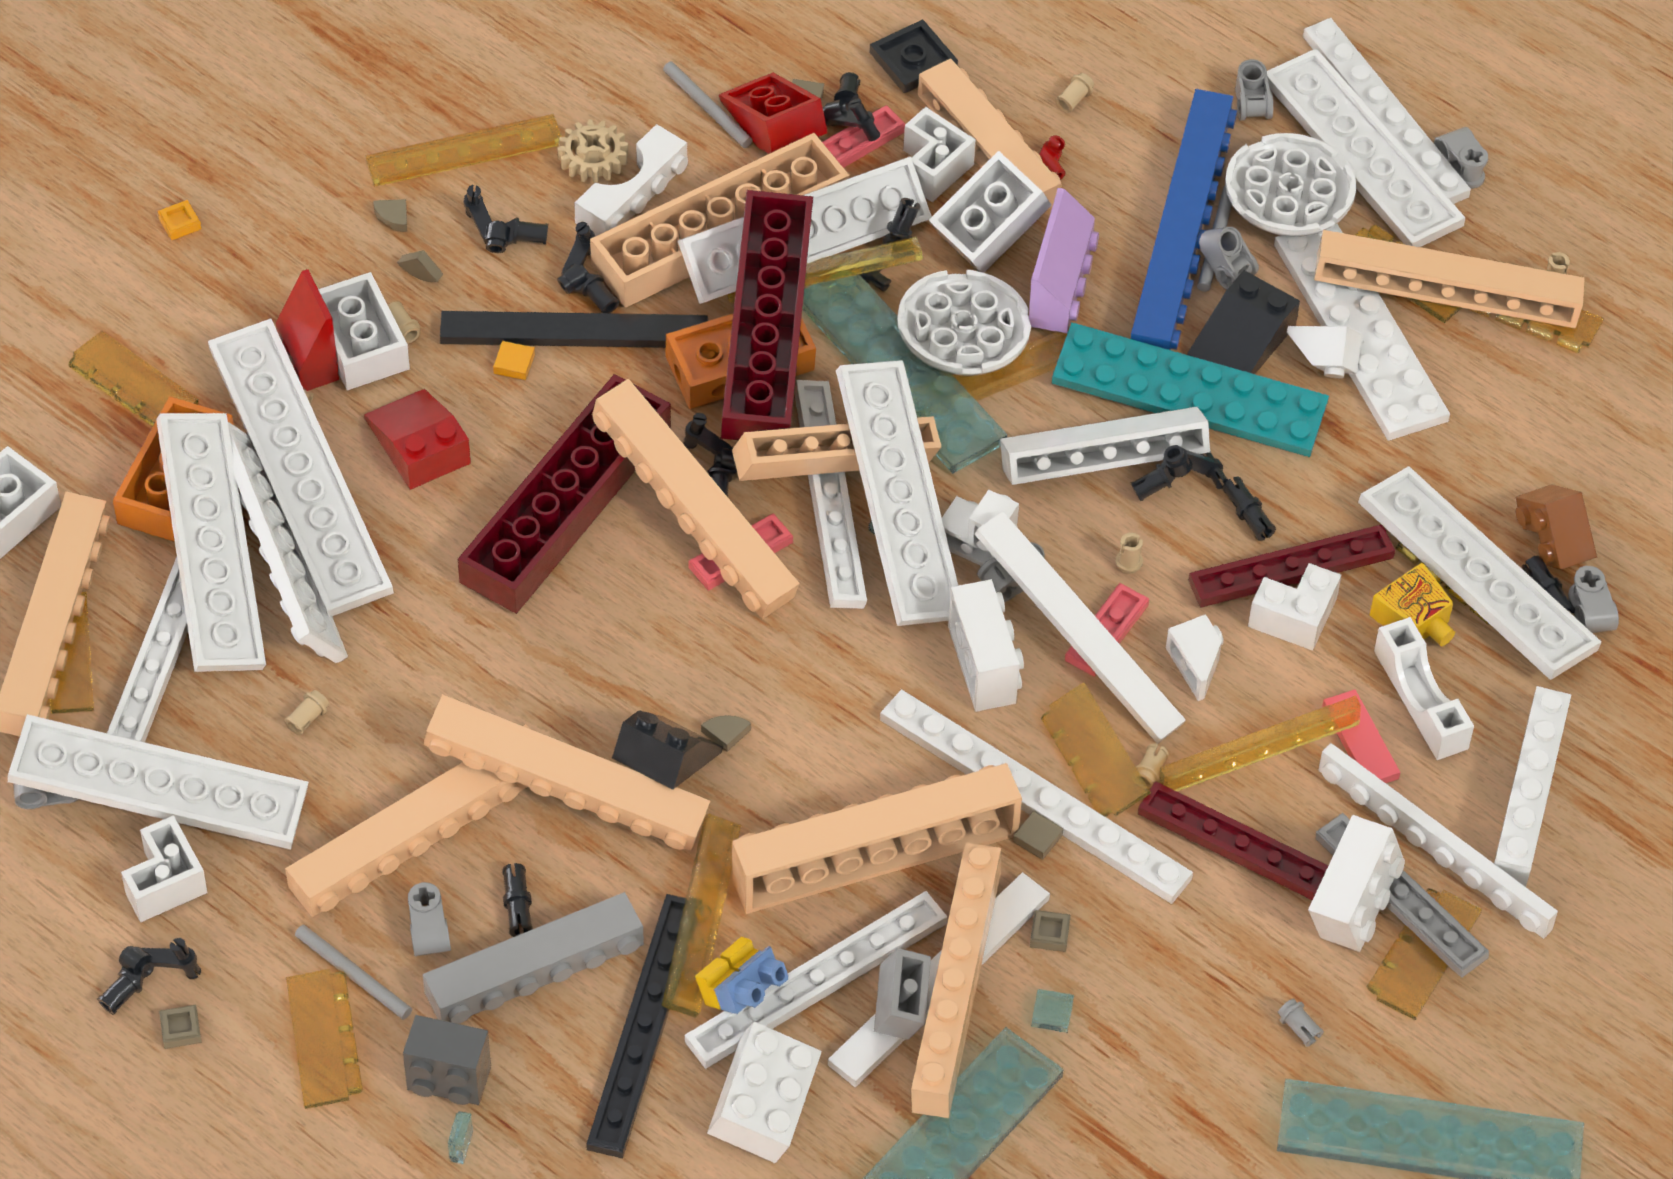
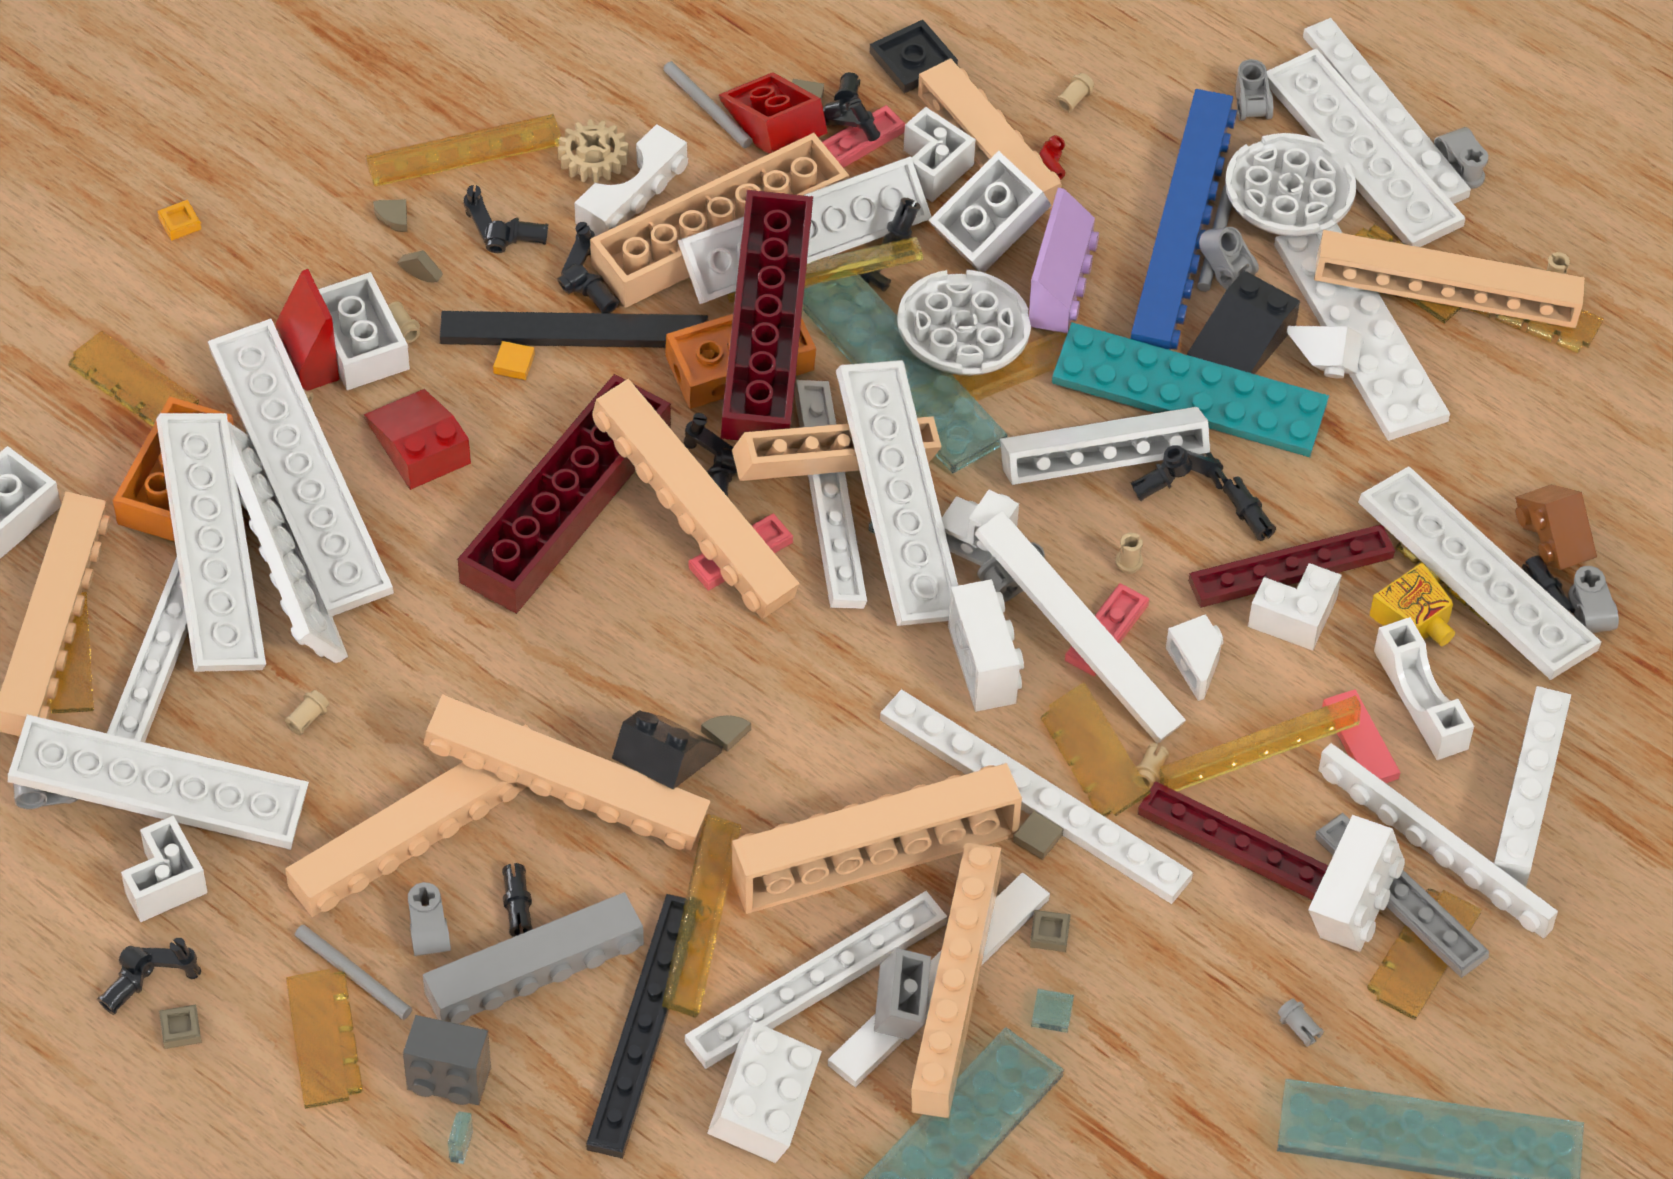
(740, 977): medium blue hips -> none

